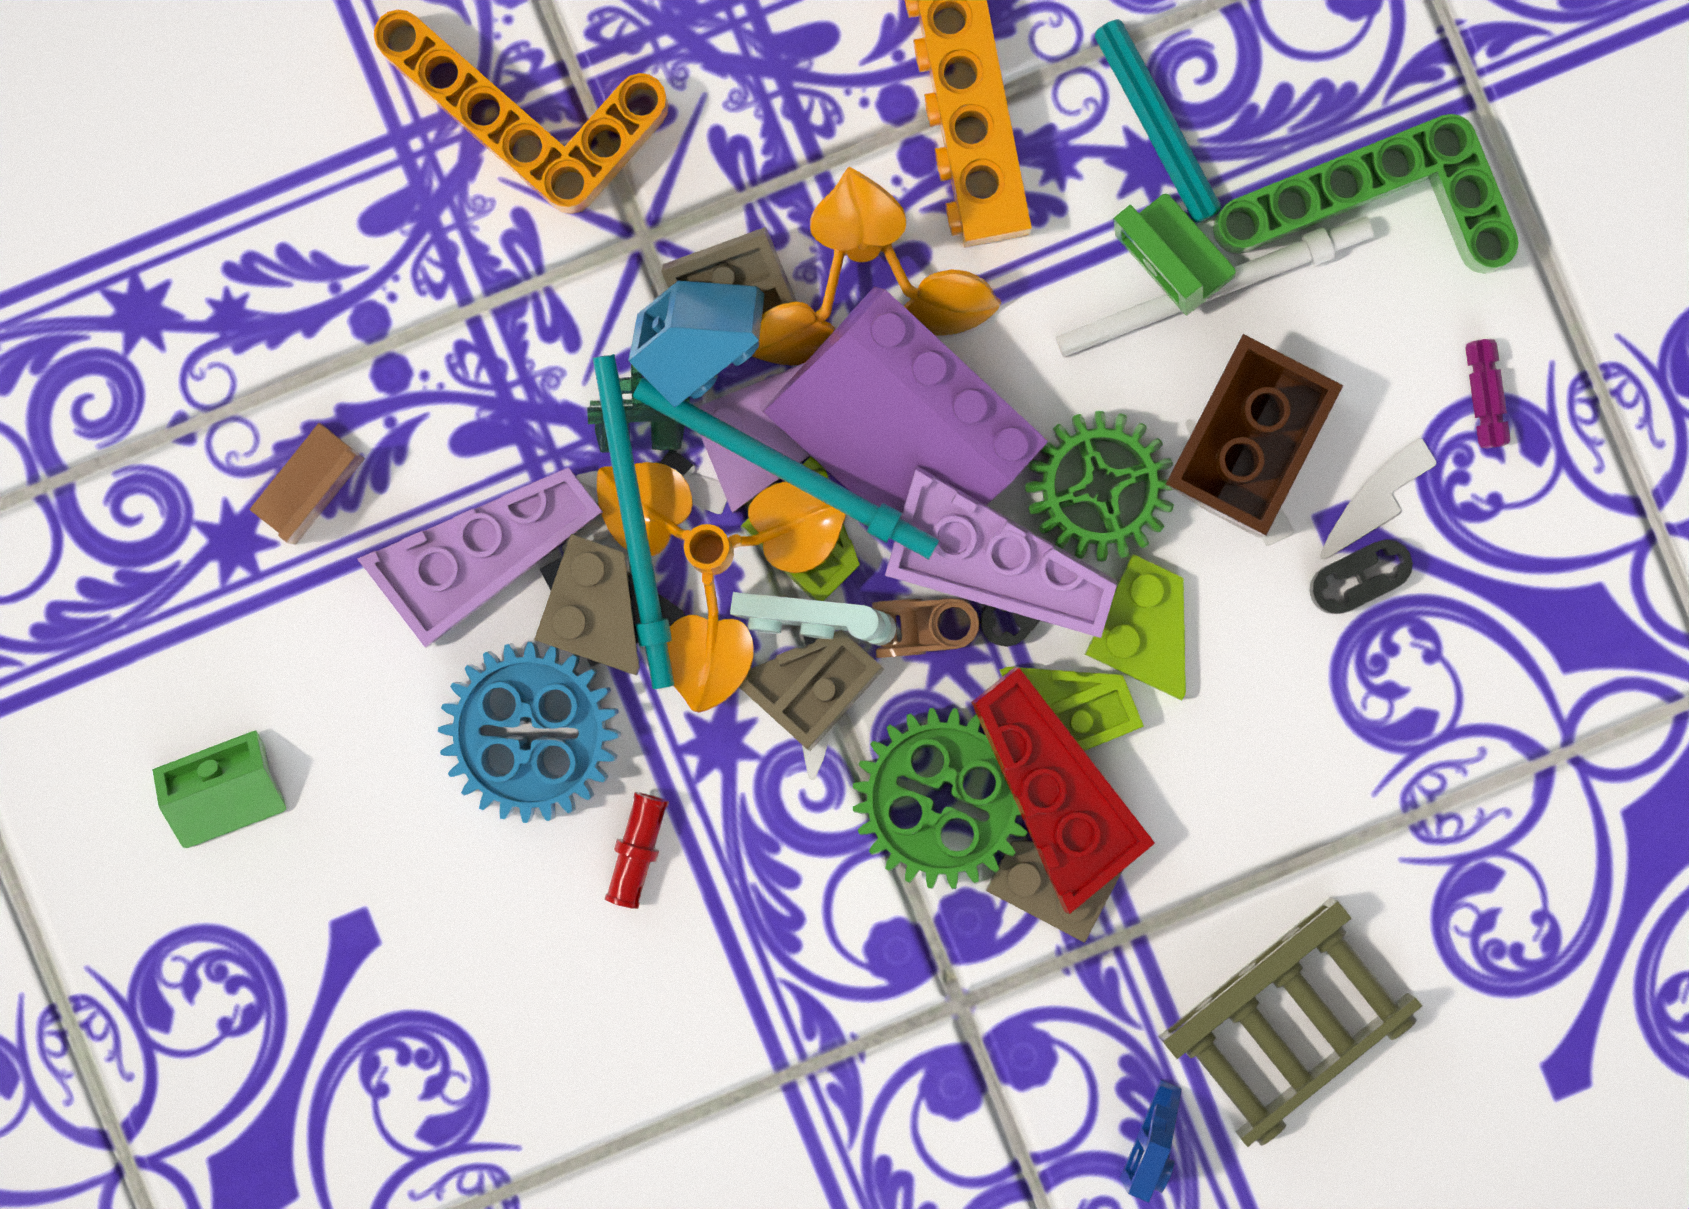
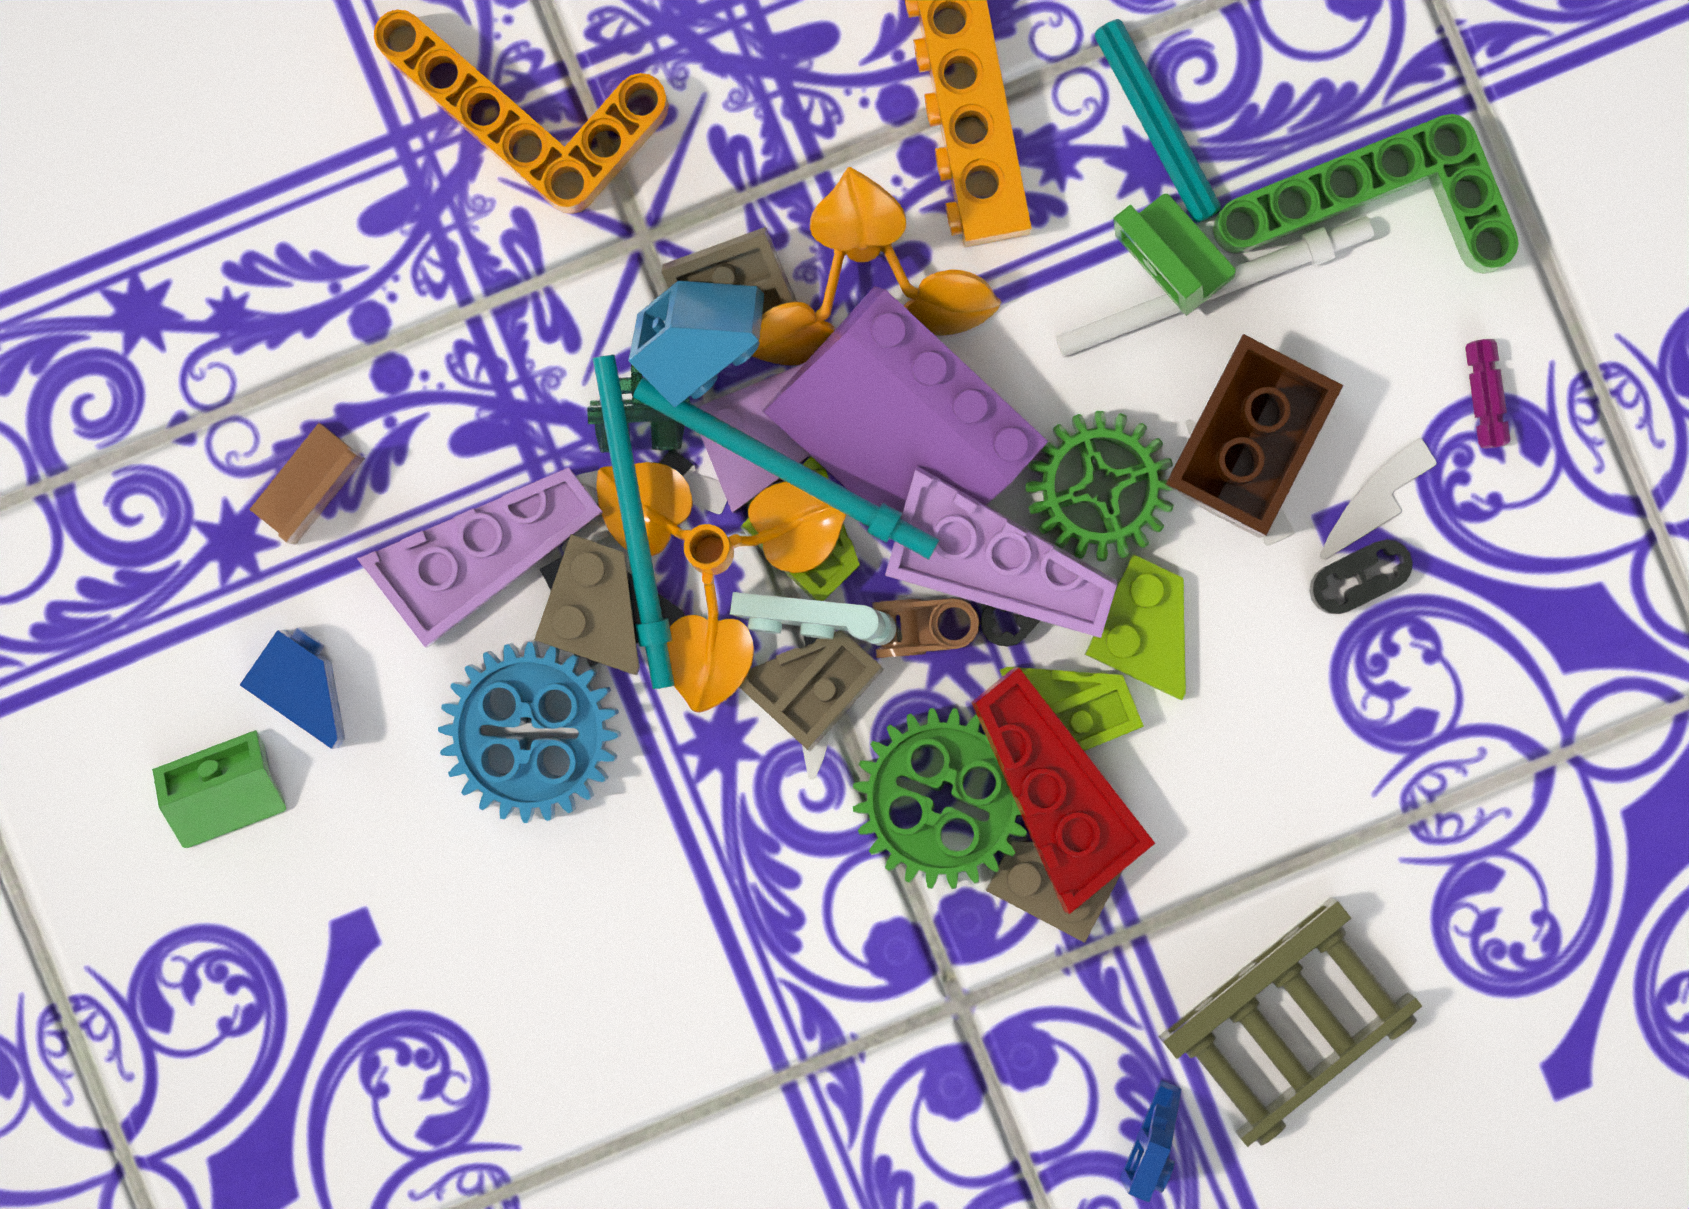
(298, 685): none -> blue slope
(636, 850): red pin -> none

